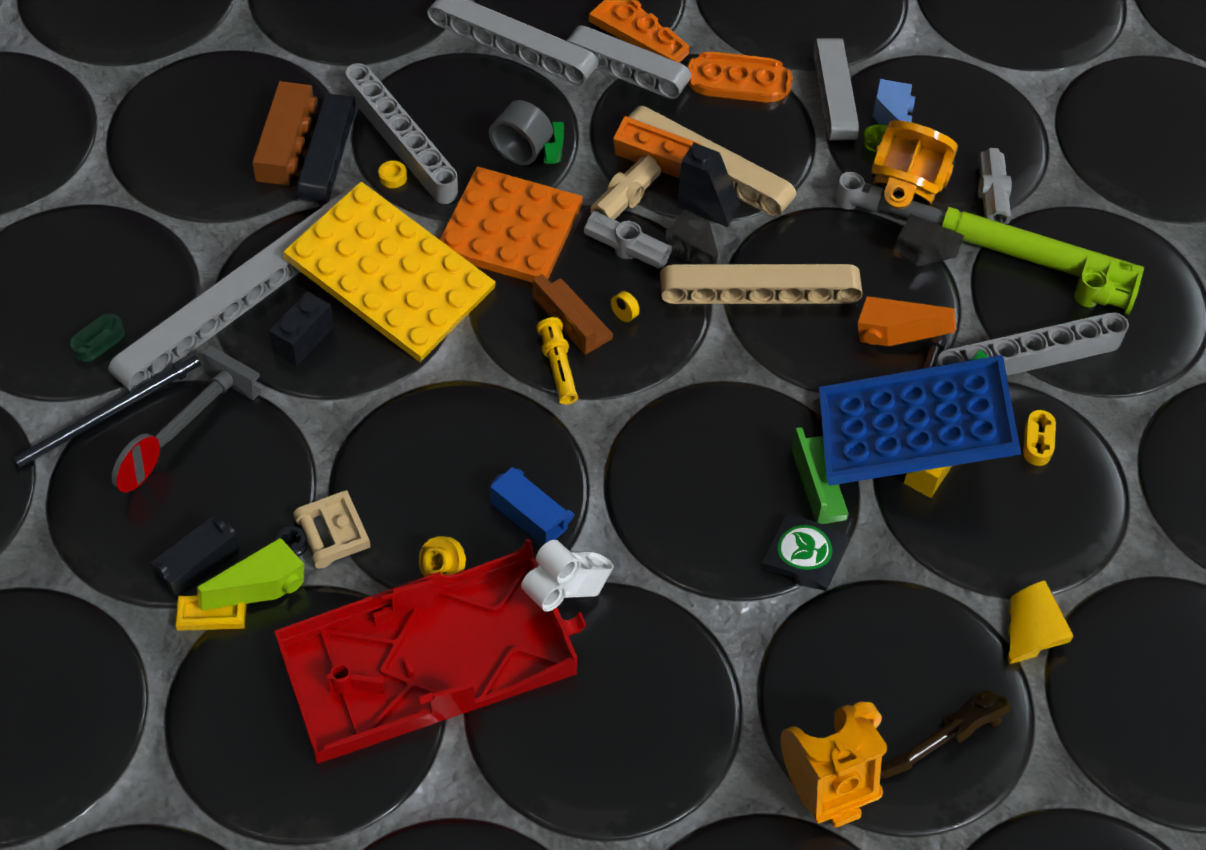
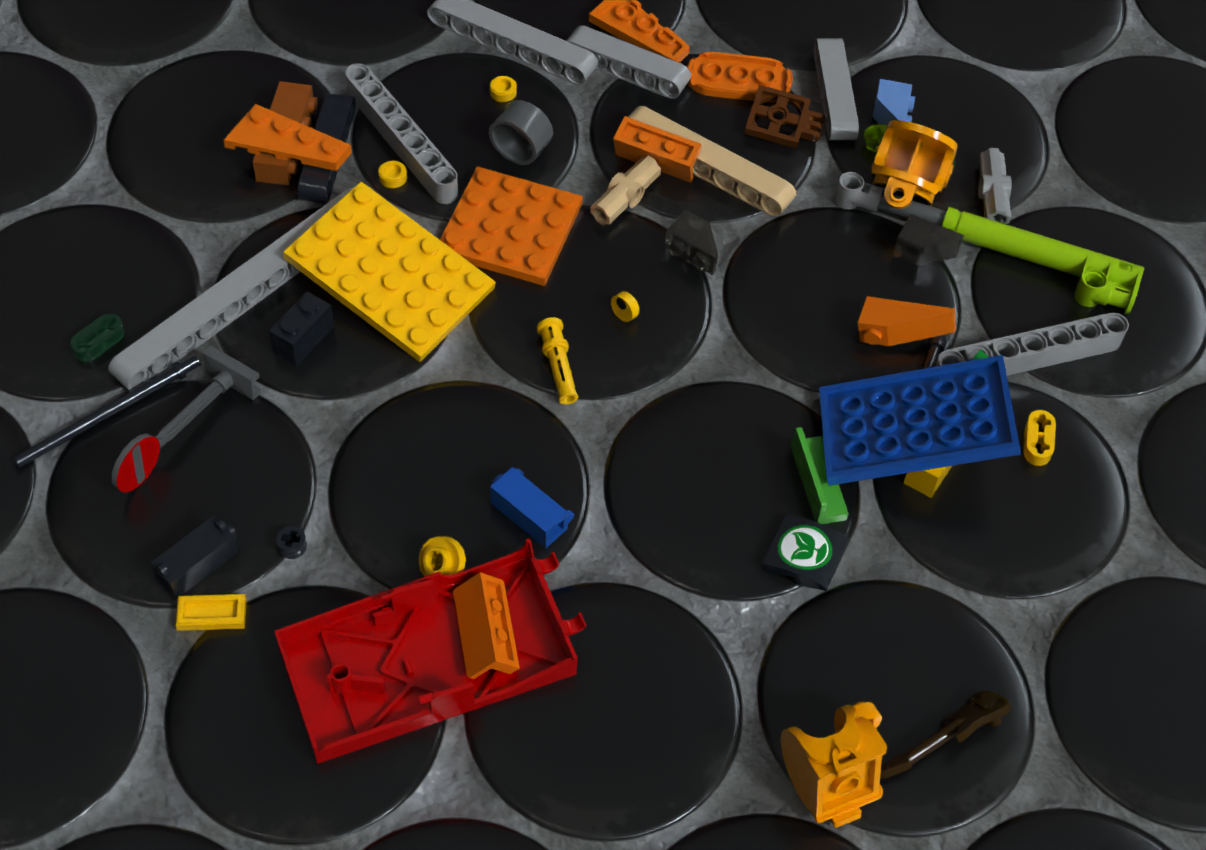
(255, 579): lime slope -> none
(278, 135): none -> orange wing
(342, 524): tan plate -> none
(485, 626): none -> orange panel
(503, 89): none -> yellow tile
(553, 150): green slope -> none
(565, 575): white piece -> none
(578, 320): dark orange panel -> none
(627, 240): light grey piece -> none
(706, 186): black slope -> none
(761, 284): tan beam -> none
(808, 122): none -> reddish brown piece
(1035, 623): yellow slope -> none

